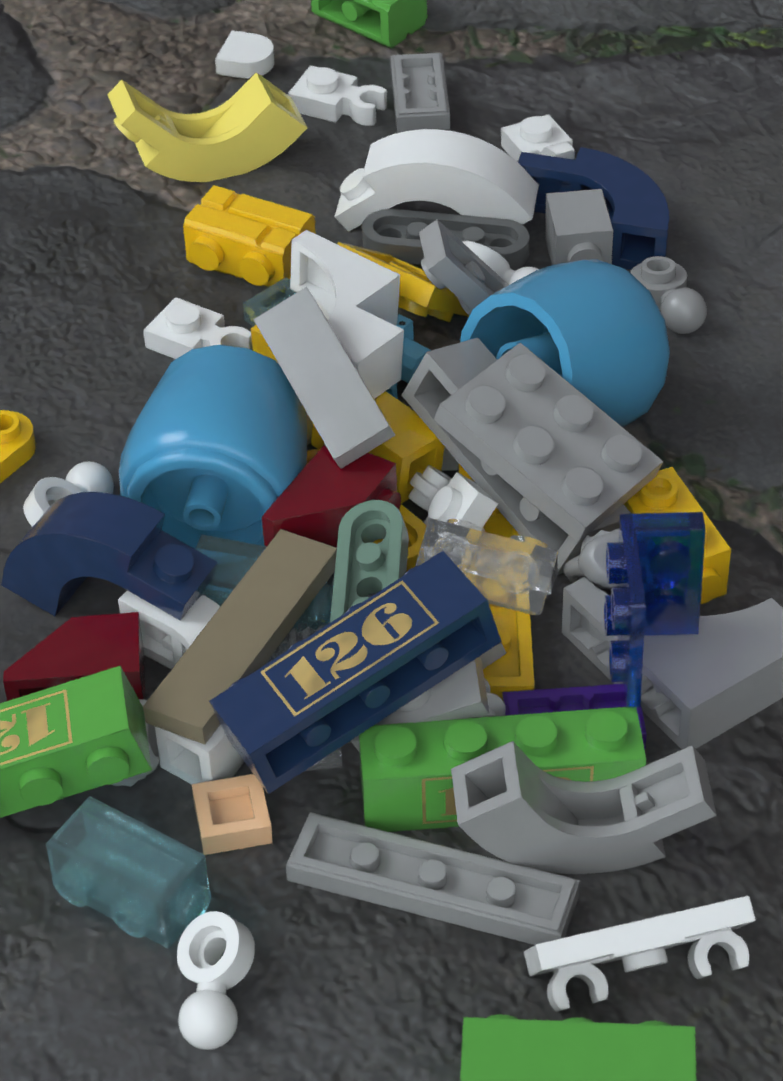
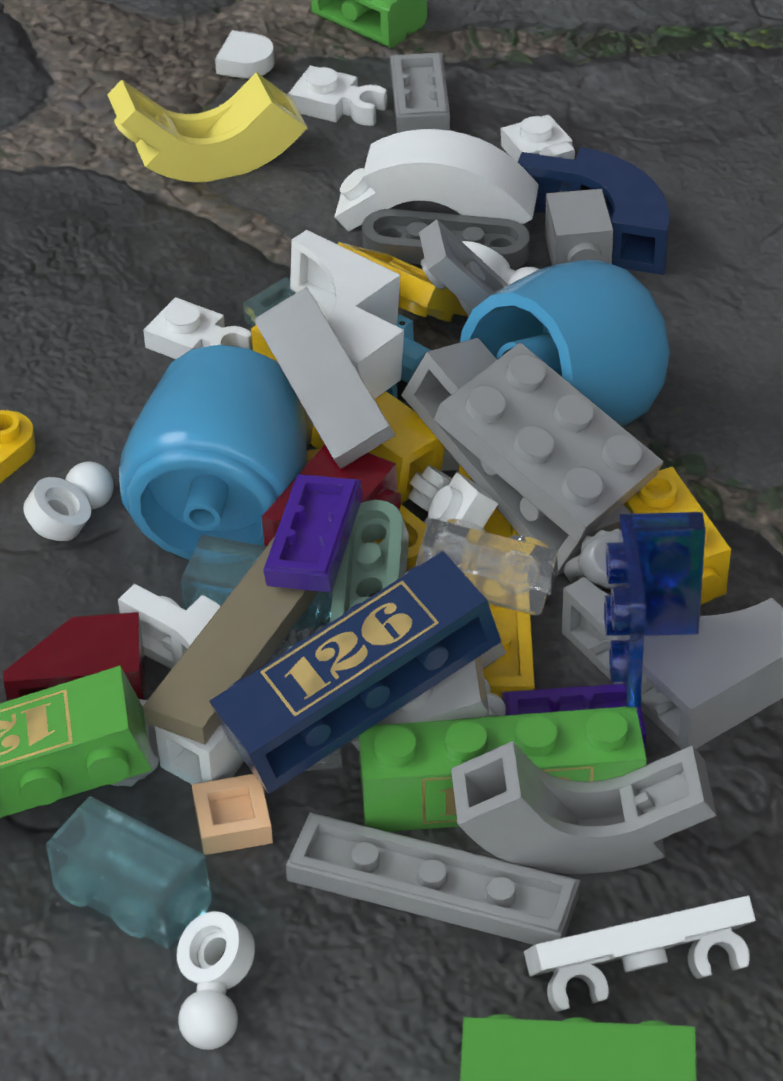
(110, 541): dark blue arch -> none
(243, 236): yellow brick -> none
(313, 533): none -> dark purple plate
(667, 281): light grey plate -> none

